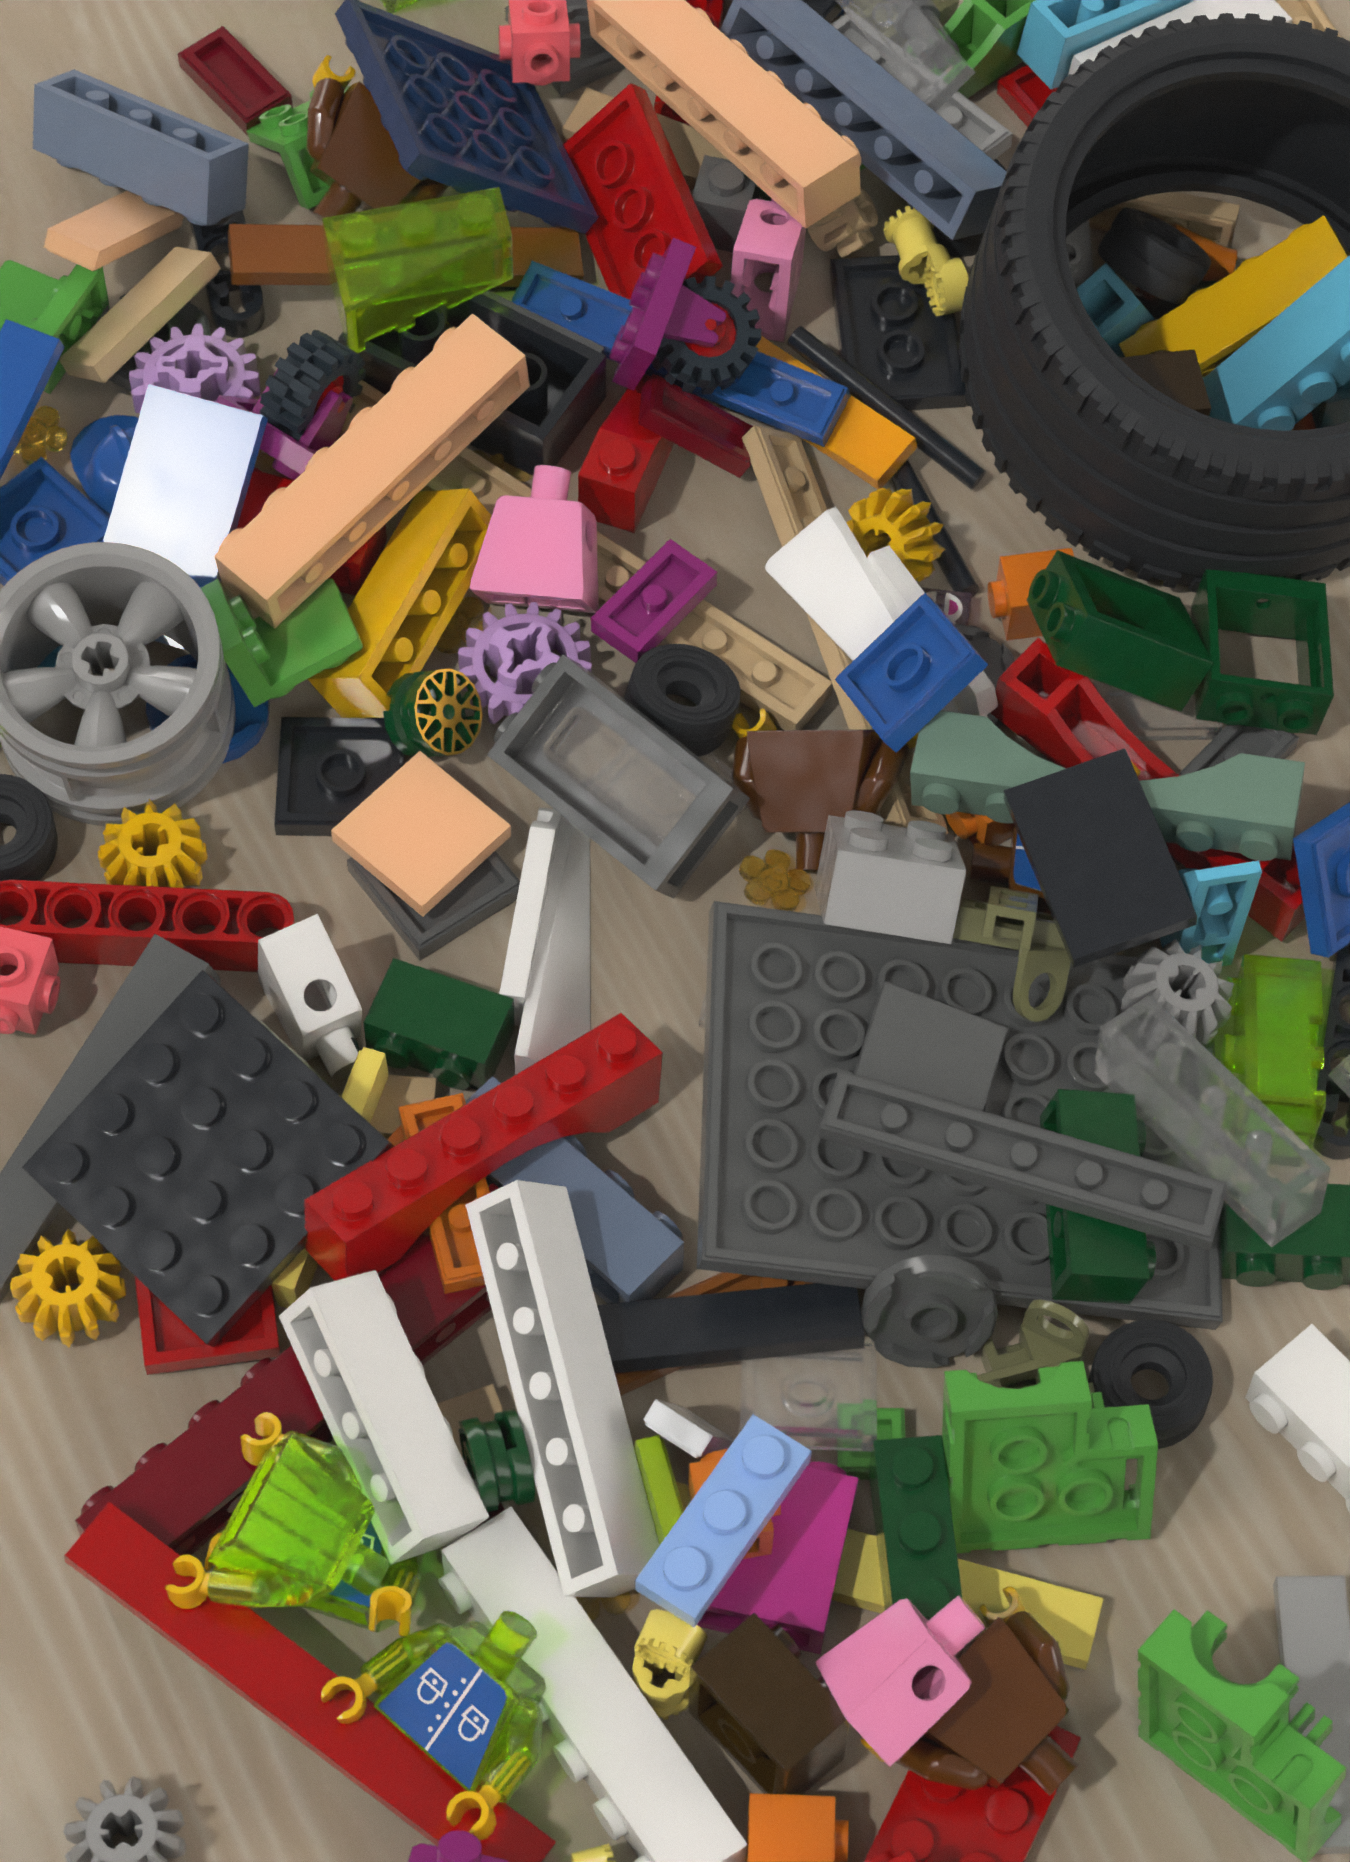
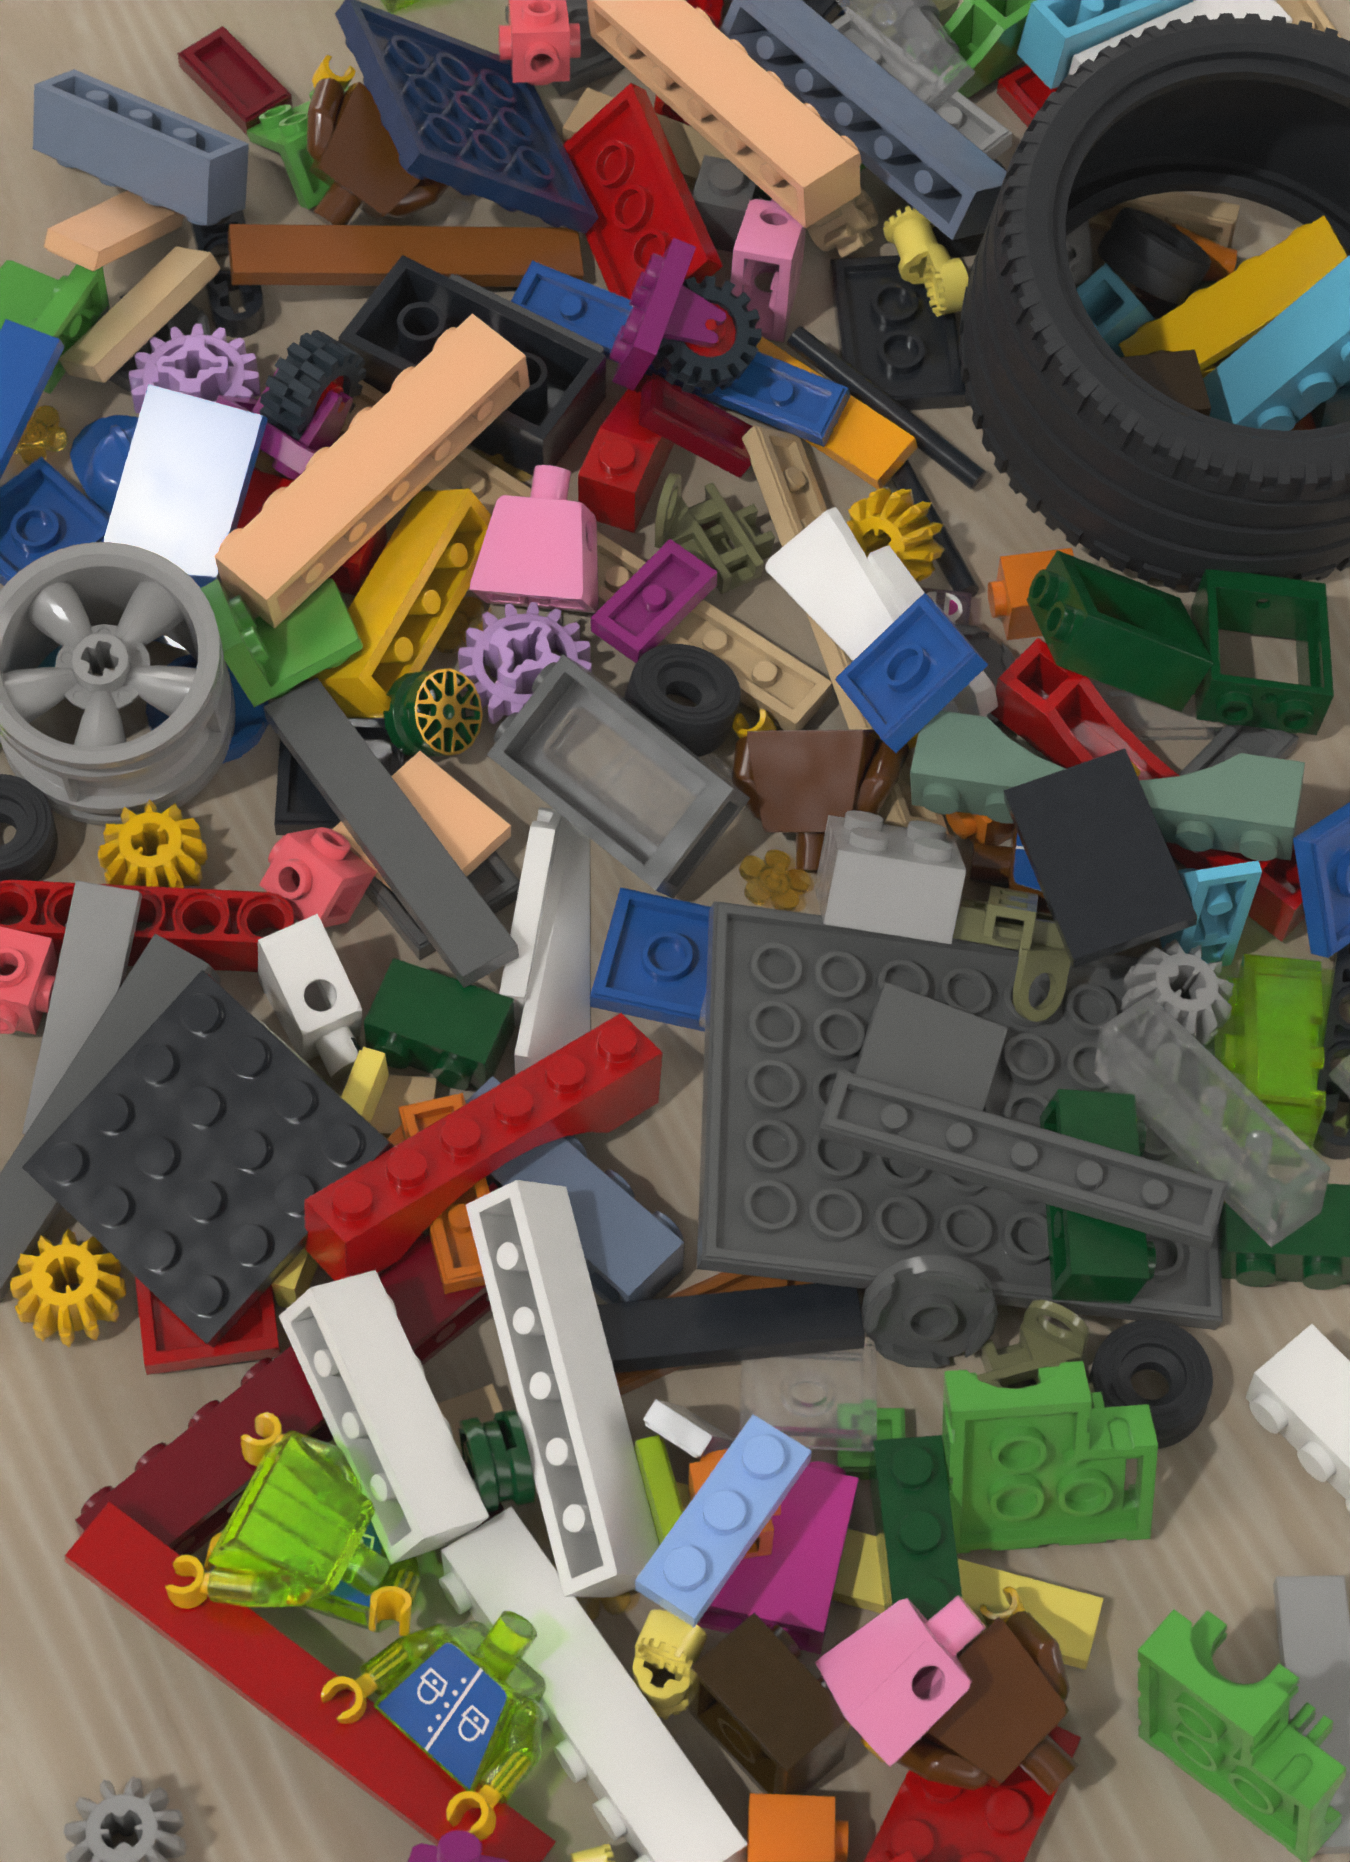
(86, 979): none -> light grey tile
(318, 875): none -> coral brick
(391, 833): none -> dark grey tile
(414, 258): clear neon green wedge -> none
(654, 960): none -> blue tile
(683, 524): none -> olive piece

